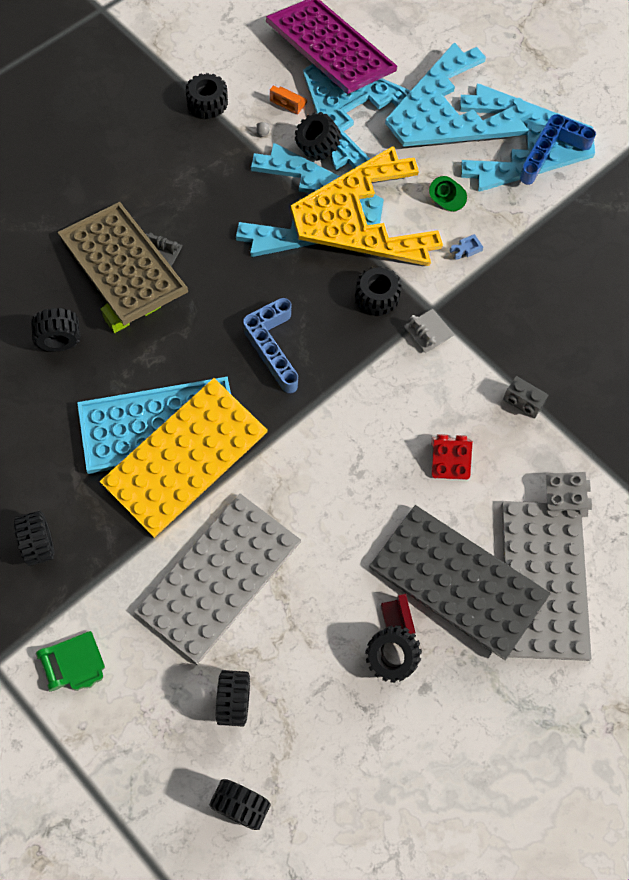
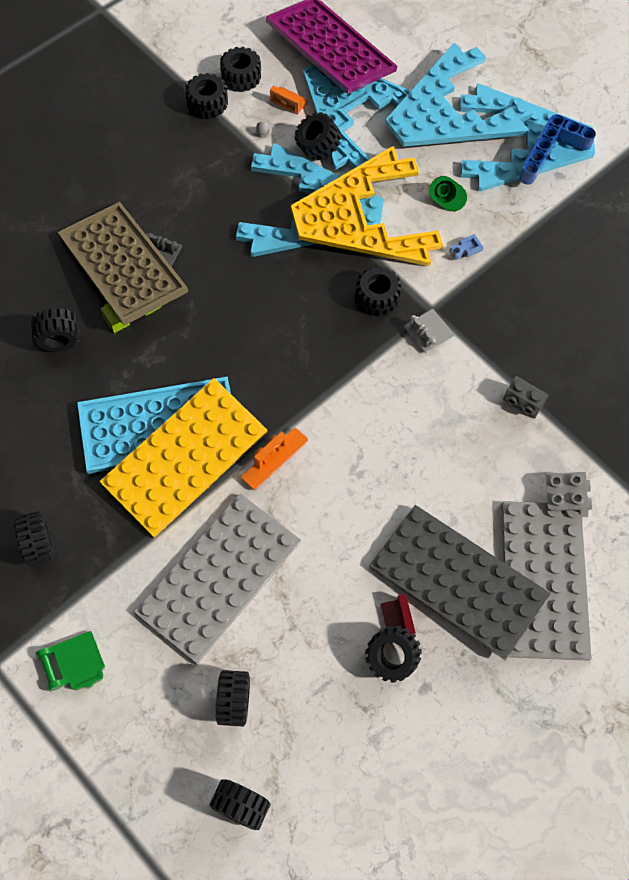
(240, 68): none -> black tyre
(260, 331): medium blue beam -> none
(273, 456): none -> orange bracket
(451, 457): red bracket -> none

